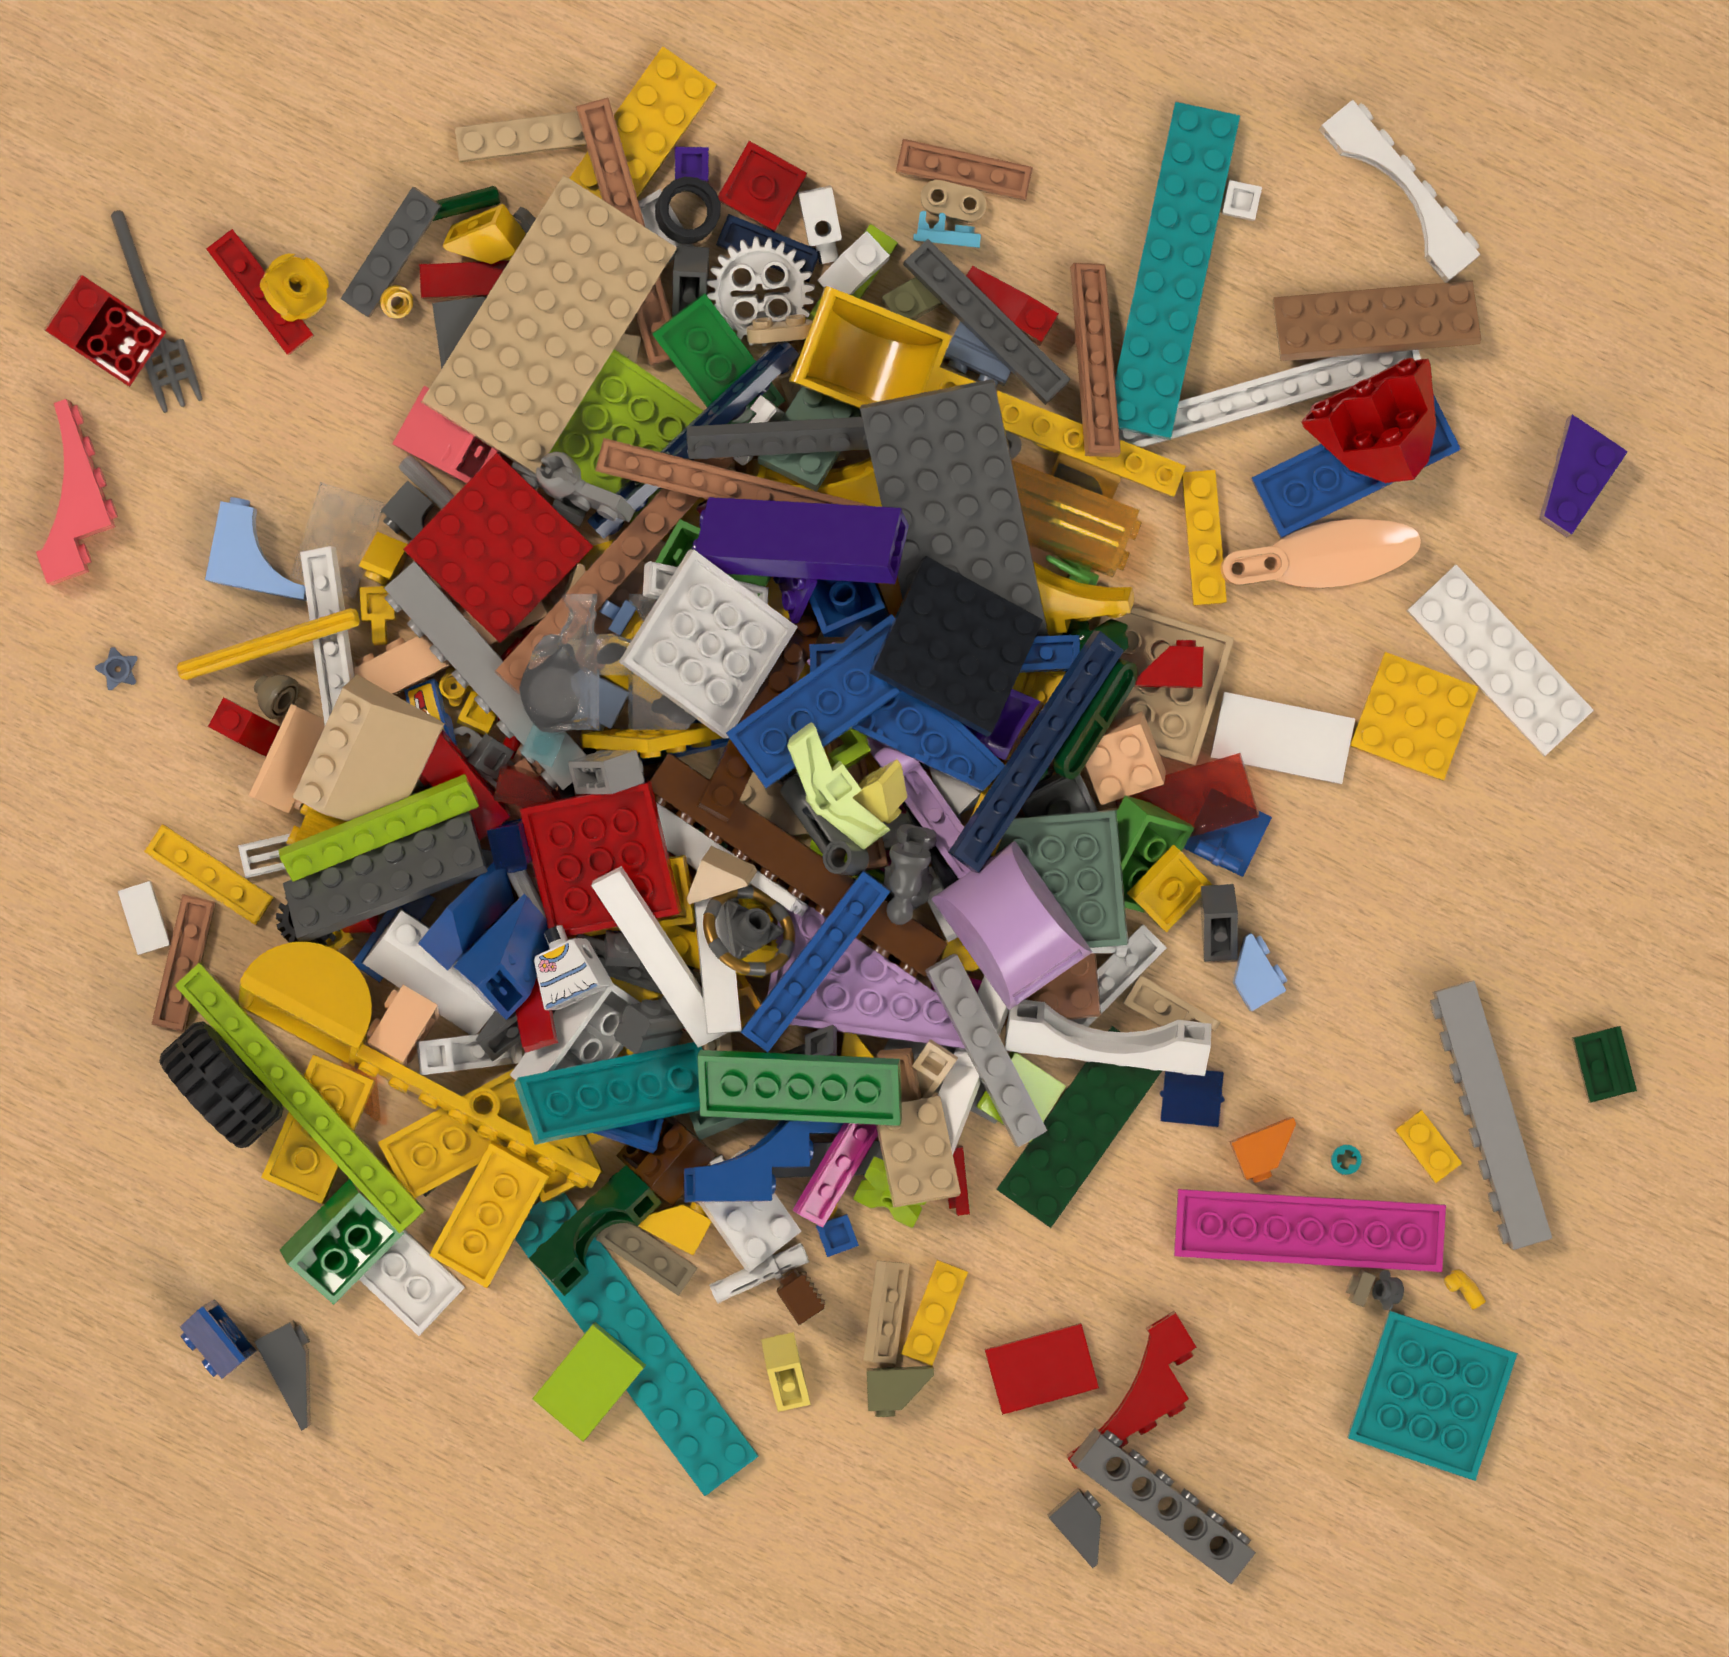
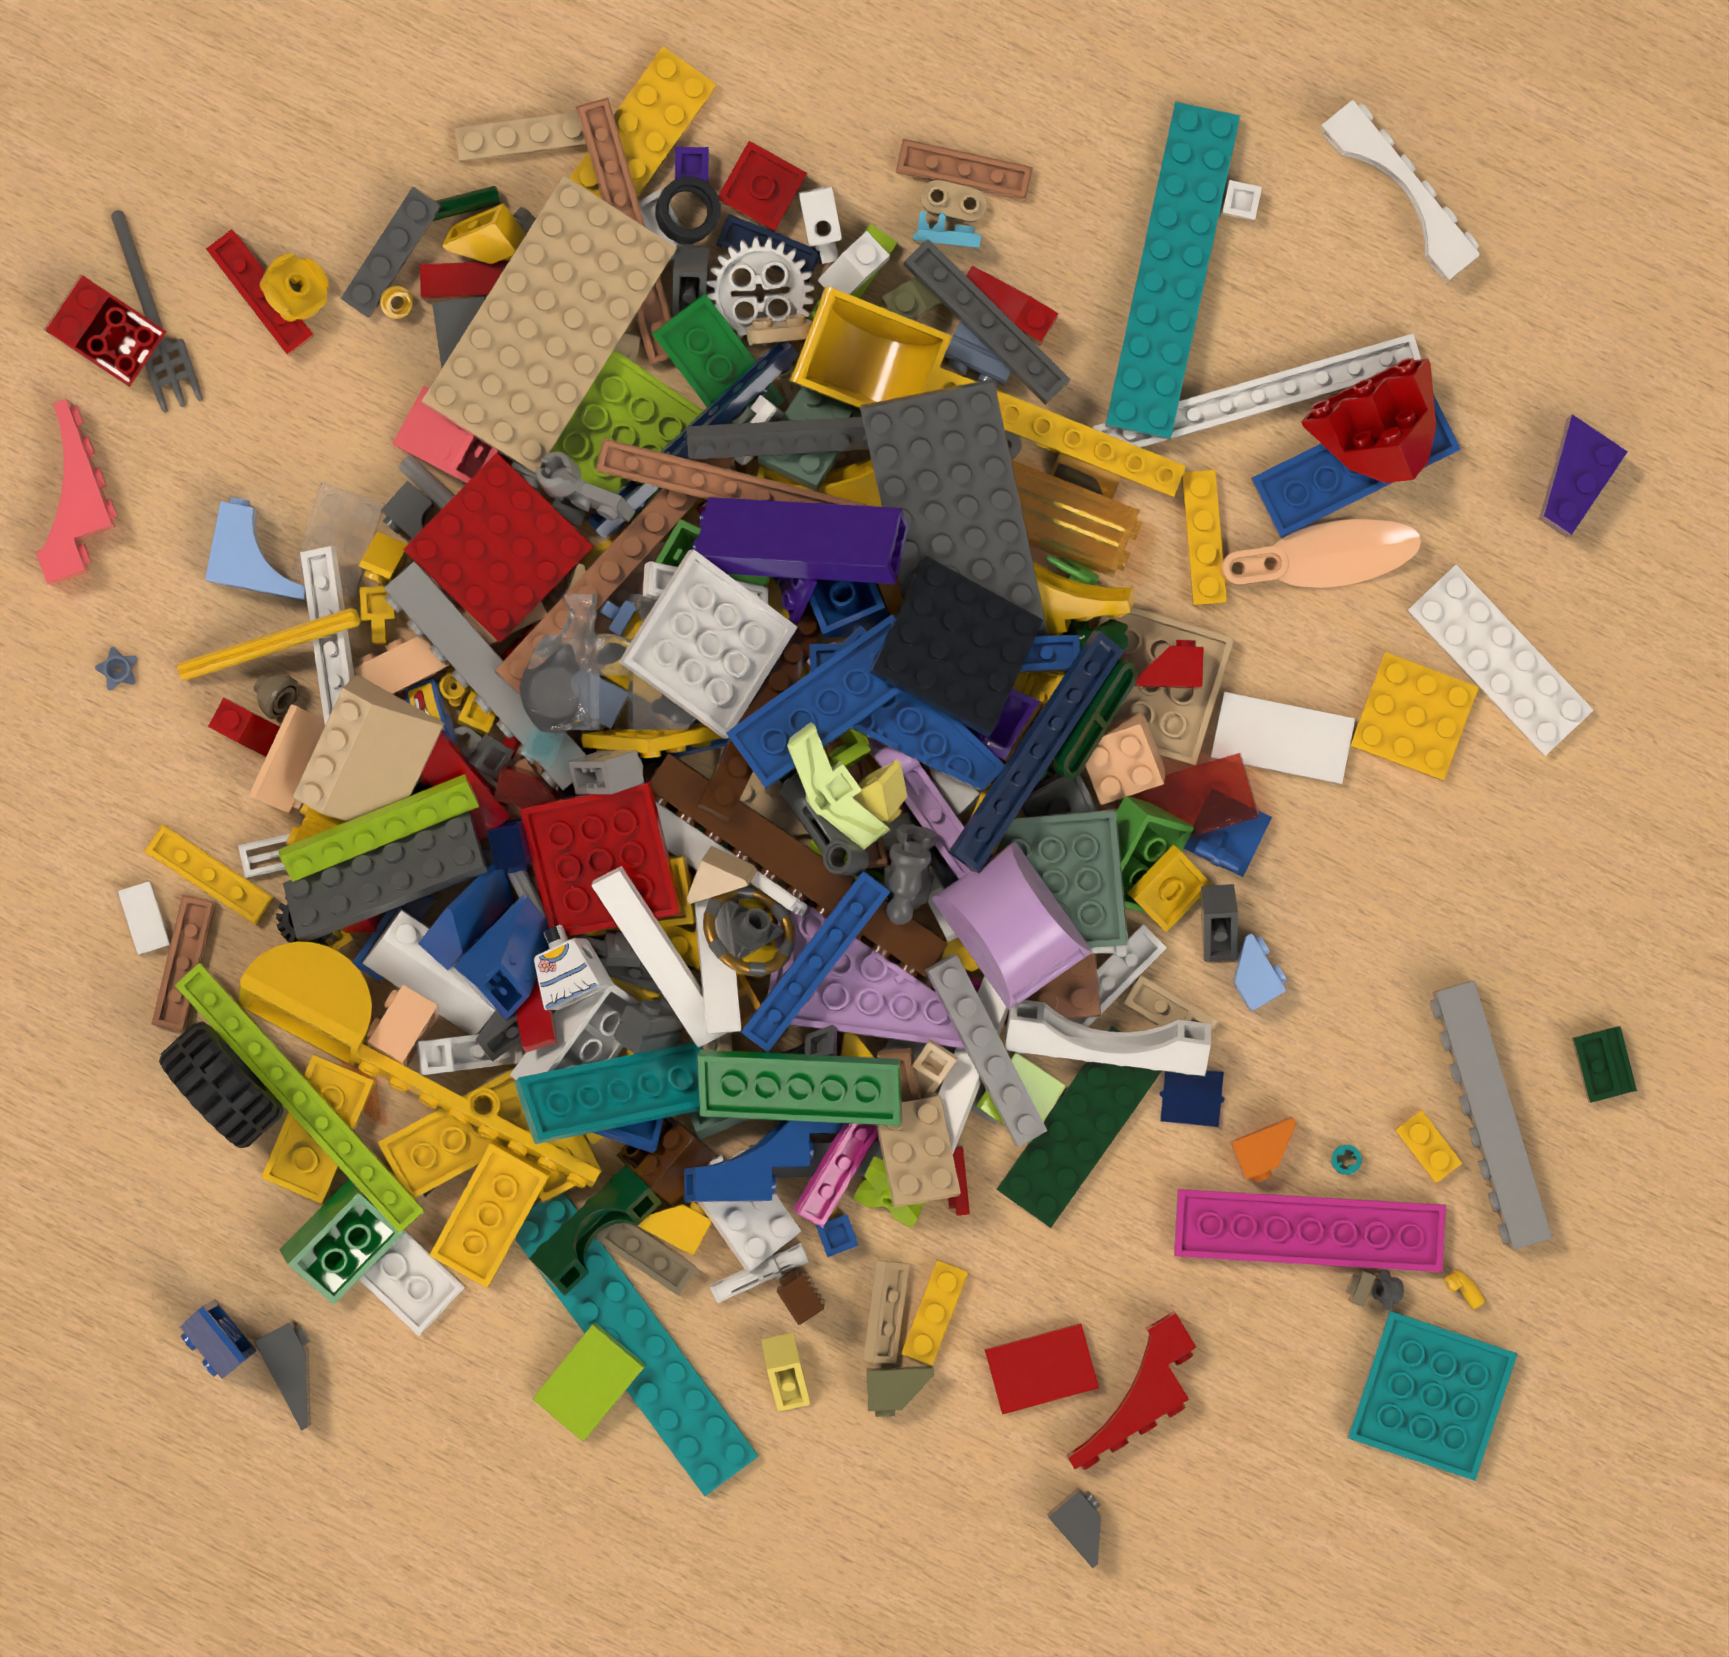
(1095, 360): nougat tile -> none
(1225, 1561): dark grey brick -> none
(1376, 320): medium nougat plate -> none

